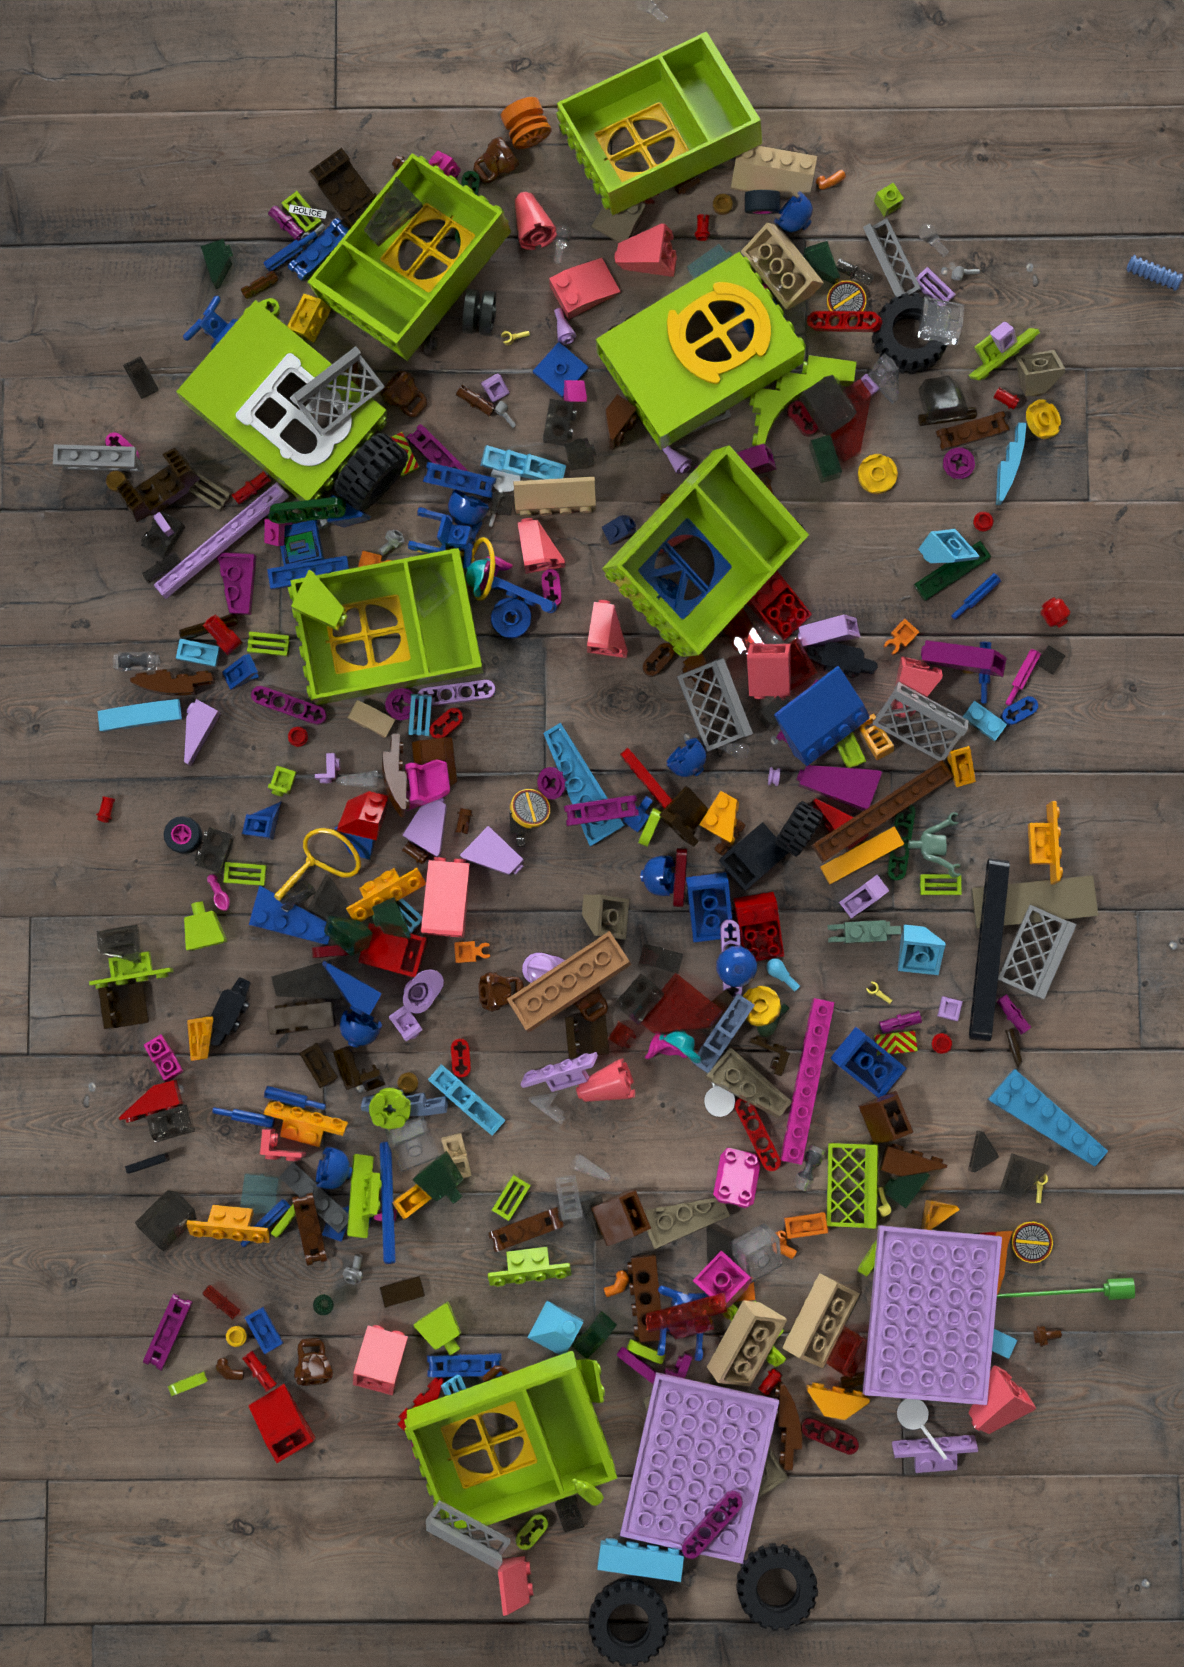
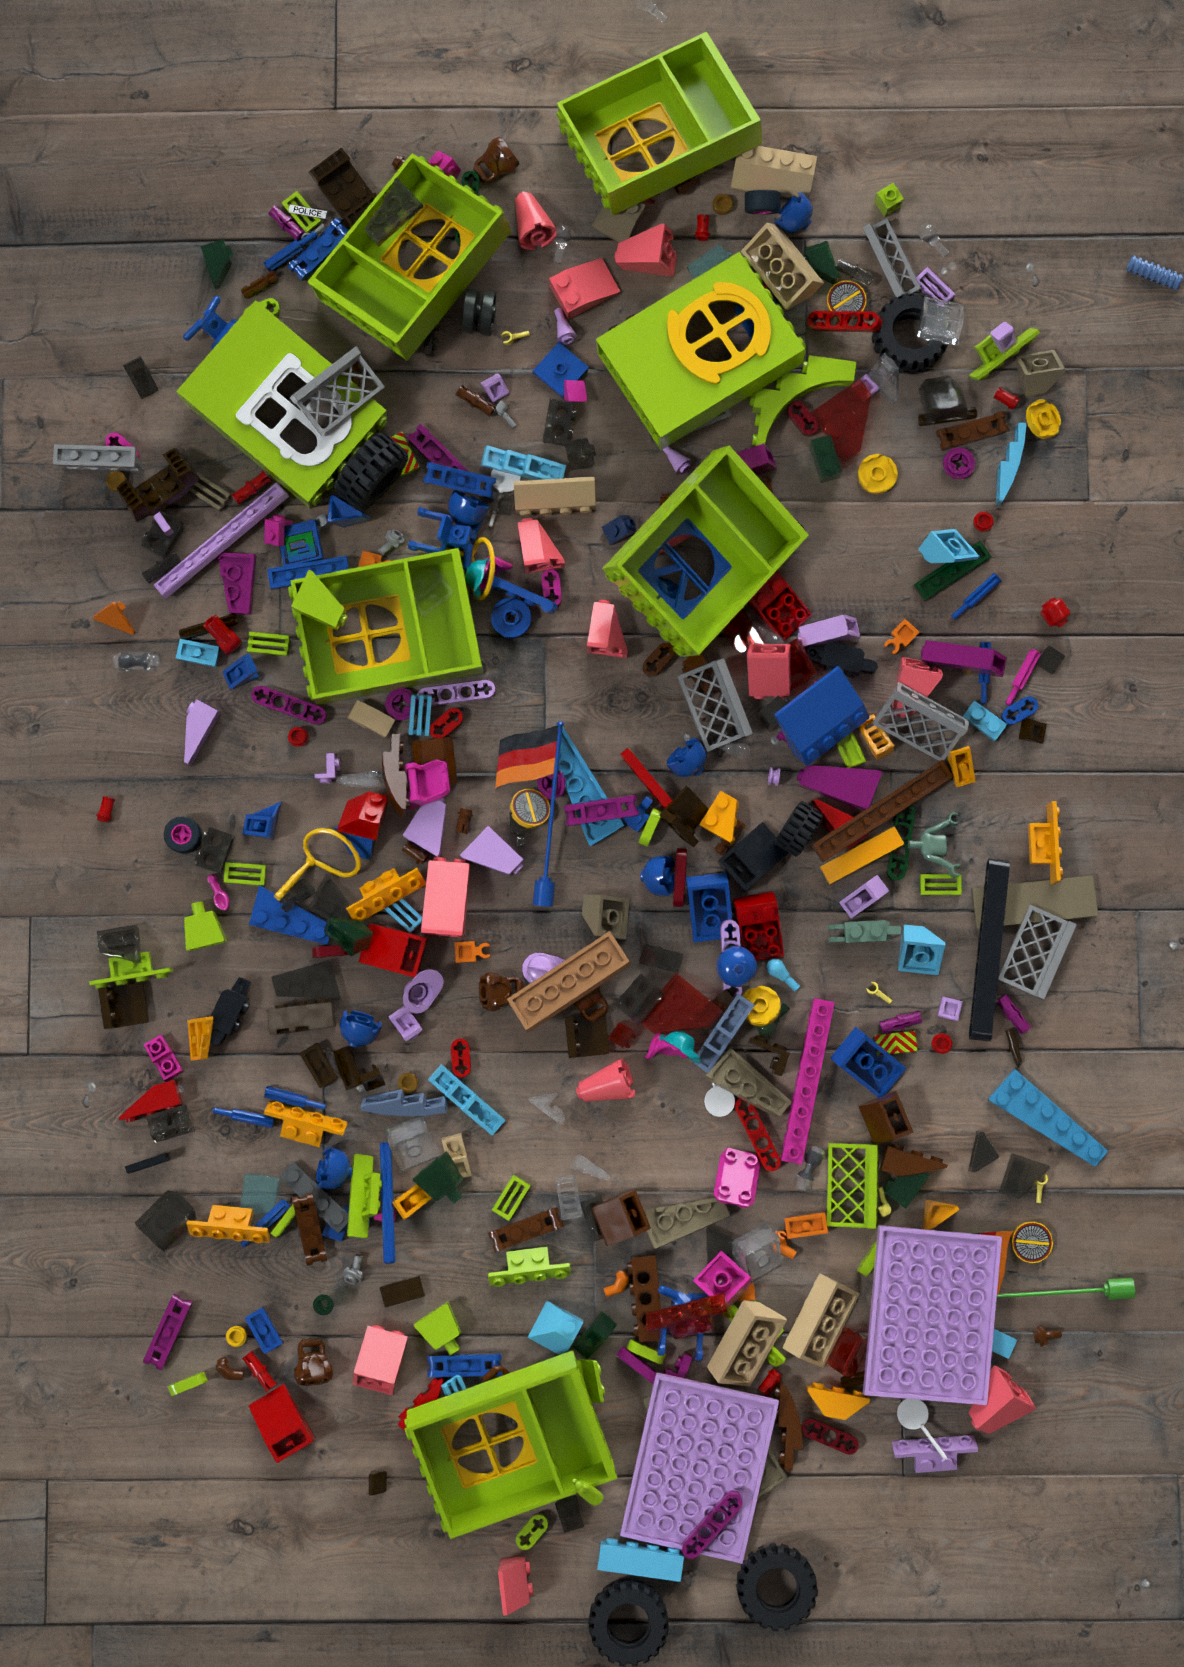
(114, 617): none -> orange piece
(139, 715): medium azure slope -> none
(165, 684): reddish brown slope -> none
(221, 1302): clear red axle -> none
(270, 1140): coral bracket -> none
(282, 781): lime bracket -> none
(309, 317): yellow bracket -> none
(331, 508): dark green beam -> none
(357, 993): blue slope -> none
(377, 1482): none -> dark brown slope
(382, 1117): lime plate -> none
(390, 919): clear green slope -> none
(401, 392): reddish brown piece -> none
(464, 1541): light grey fence -> none
(526, 122): orange wheel -> none
(527, 759): none -> flag
(563, 1074): lavender bracket -> none
(619, 418): reddish brown slope -> none
(828, 404): clear smoke slope -> none
(831, 181): orange arm -> none
(958, 272): light grey hand -> none
(1032, 731): none -> dark brown slope

